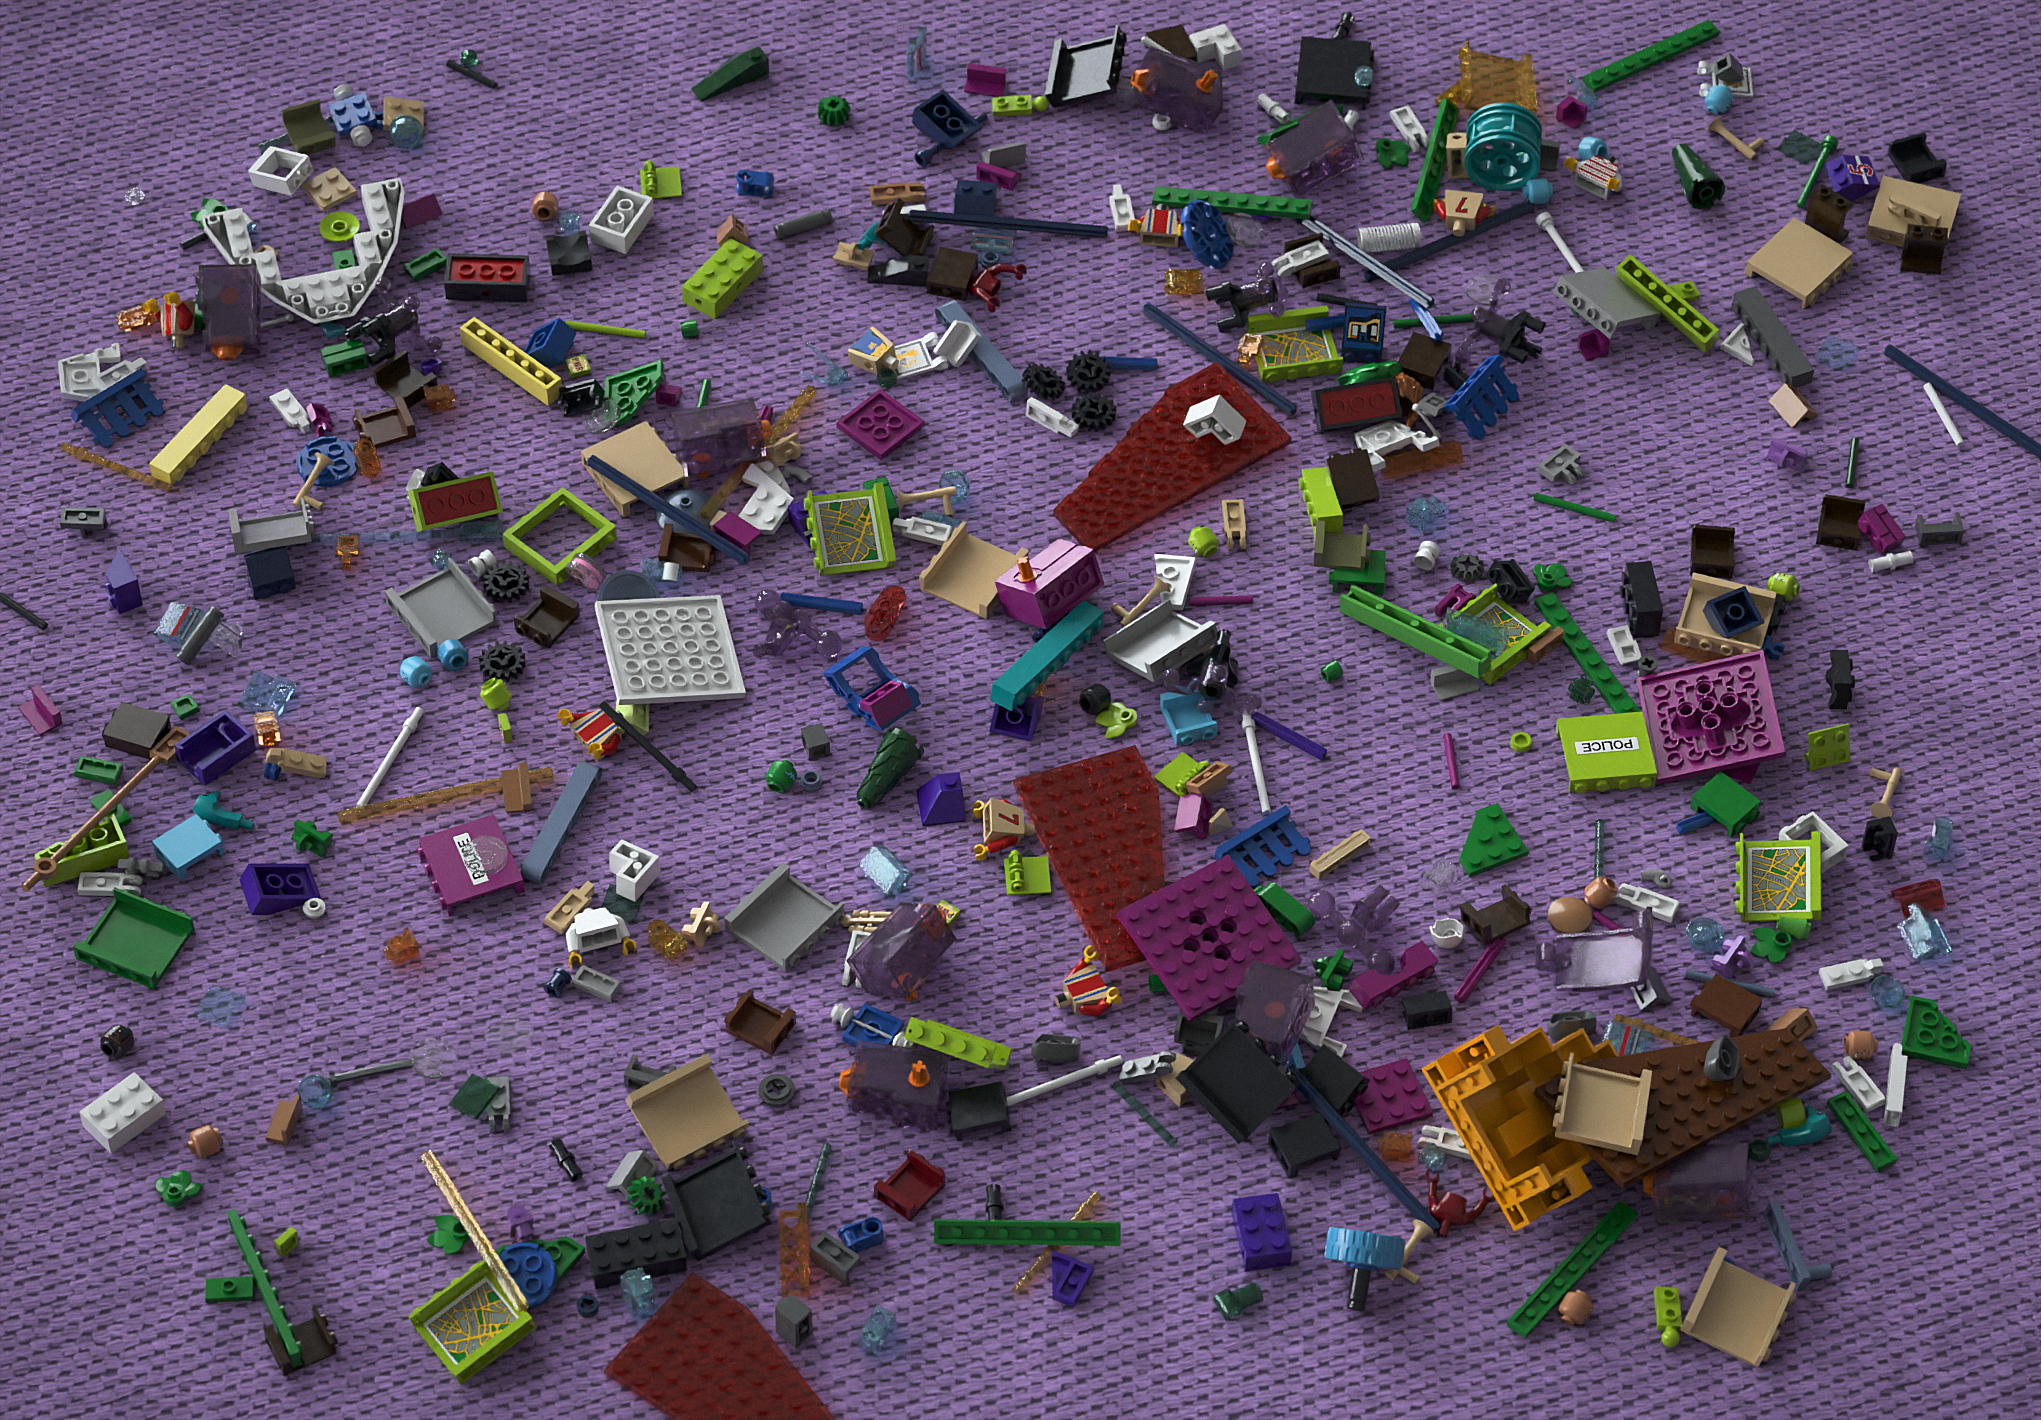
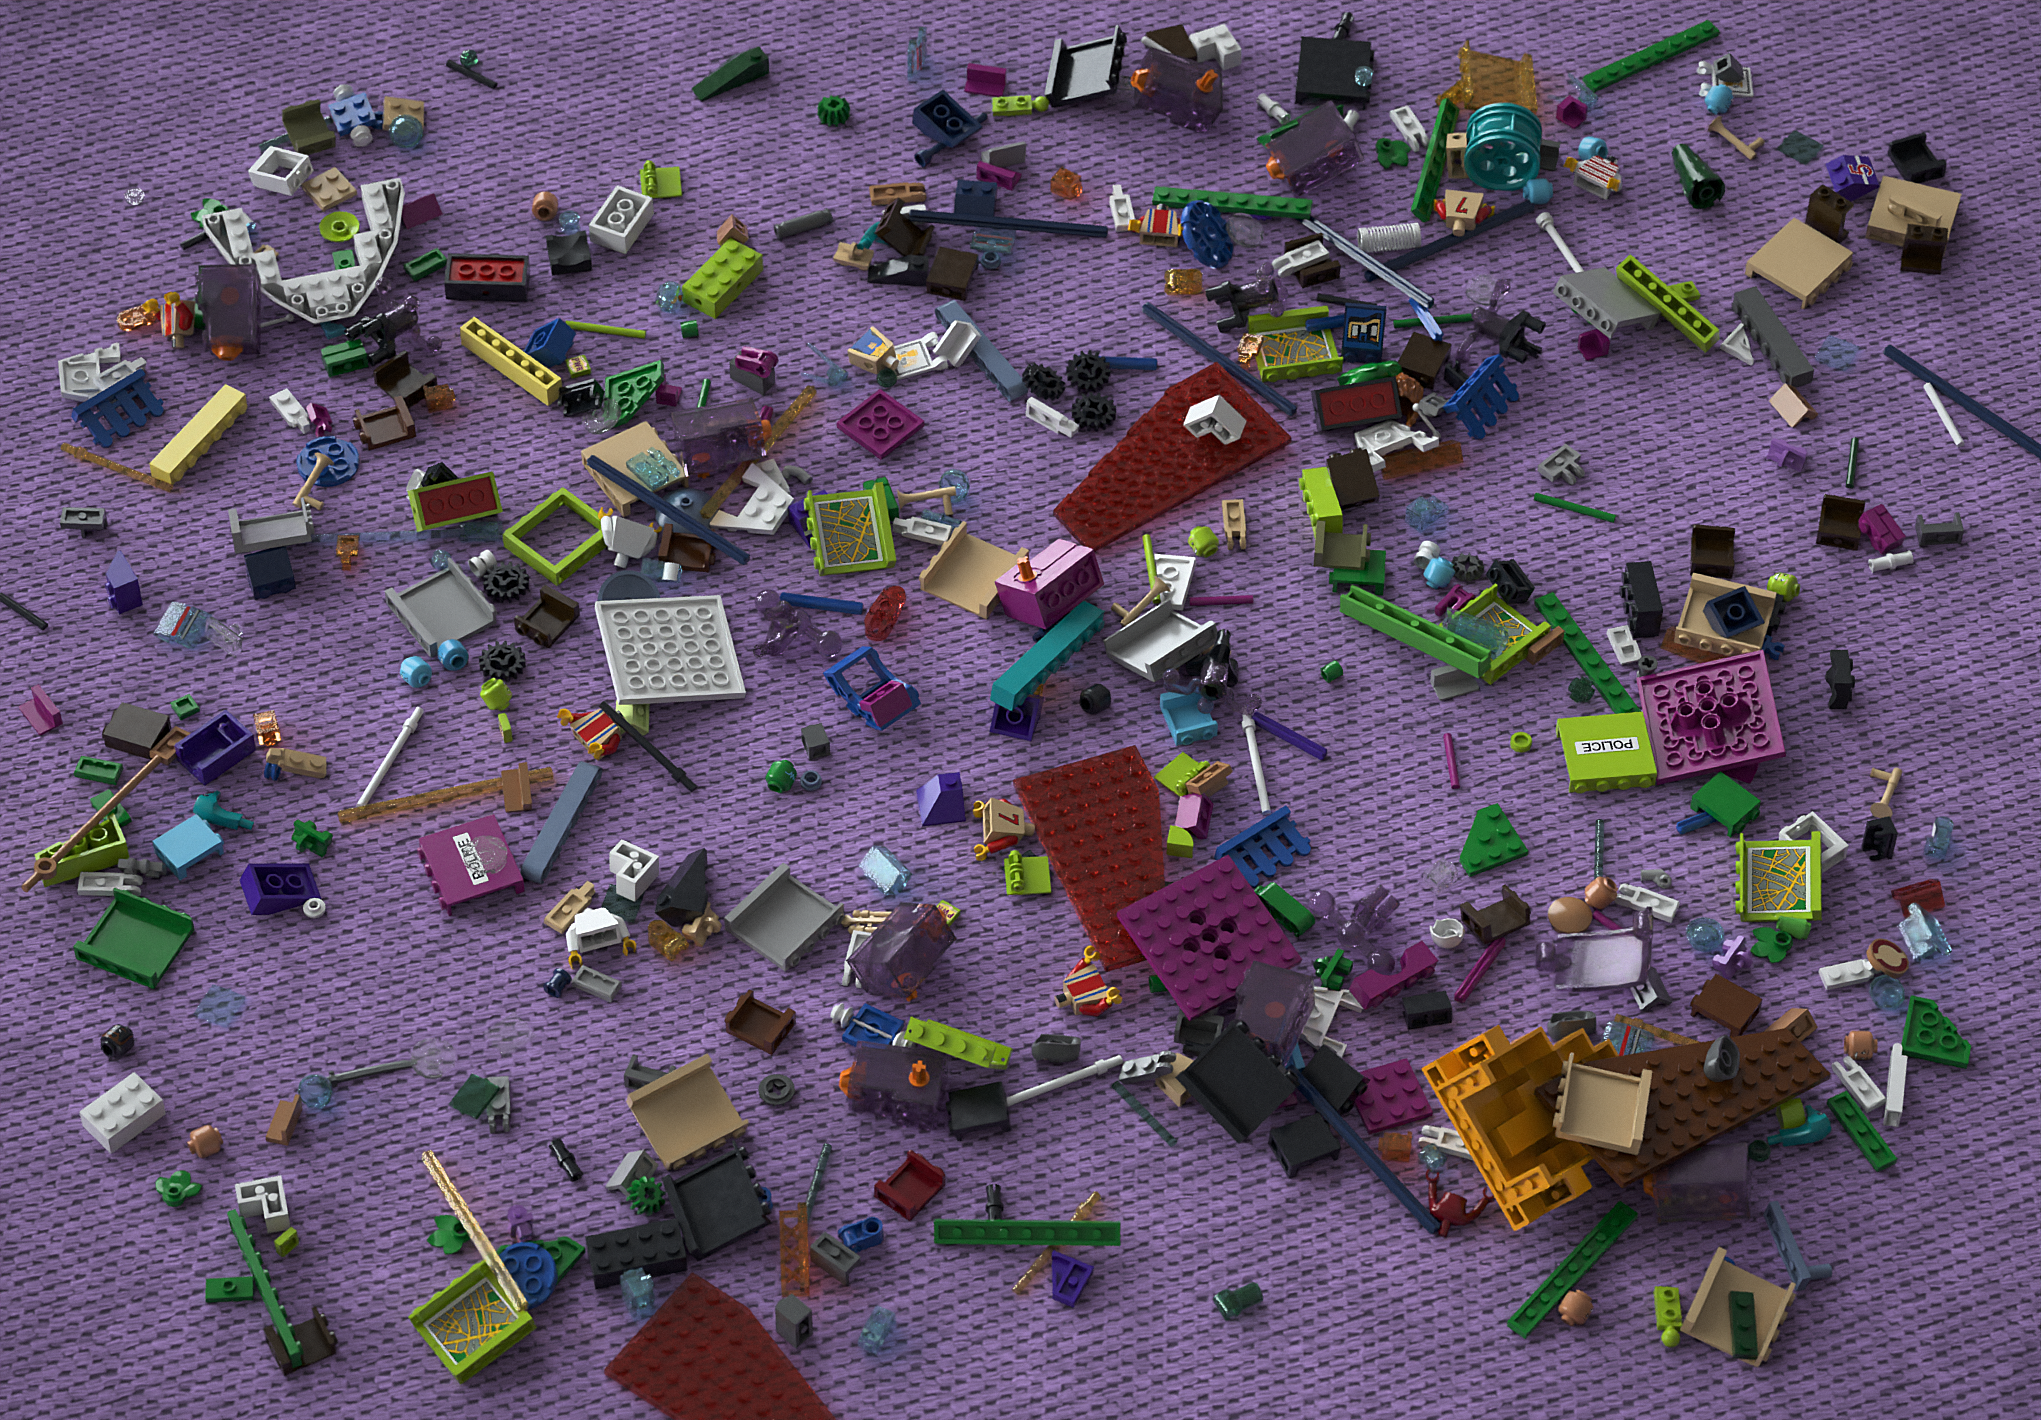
(199, 635): dark grey axle -> none
(264, 1198): none -> white brick
(266, 693): clear light blue slope -> none
(368, 460): clear orange plate -> none
(401, 948): clear orange brick -> none
(431, 365): dark purple tile -> none
(585, 572): clear head -> none
(585, 1312): dark blue bush -> none
(627, 537): none -> white torso
(649, 472): none -> clear light blue plate
(669, 296): none -> clear light blue head
(686, 891): none -> black wedge
(737, 531): magenta panel -> none
(751, 380): none -> dark grey panel
(755, 361): none -> magenta piece
(756, 183): blue piece -> none
(784, 450): tan hips -> none
(893, 760): dark green cone -> none
(986, 285): dark red piece -> none
(1066, 184): none -> clear orange brick
(1117, 719): lime plate -> none
(1150, 563): none -> lime bar
(1161, 122): white plate -> none
(1179, 843): none -> lime brick
(1219, 822): tan slope -> none
(1261, 1232): dark purple piece -> none
(1339, 854): tan piece -> none
(1364, 1254): dark azure wheel -> none
(1420, 1231): tan piece -> none
(1439, 573): none -> medium azure head
(1551, 577): green plate -> none
(1743, 1325): none -> dark green plate
(1756, 989): sand blue bar -> none
(1828, 146): green piece -> none
(1828, 747): lime hinge -> none
(1887, 957): none -> tile

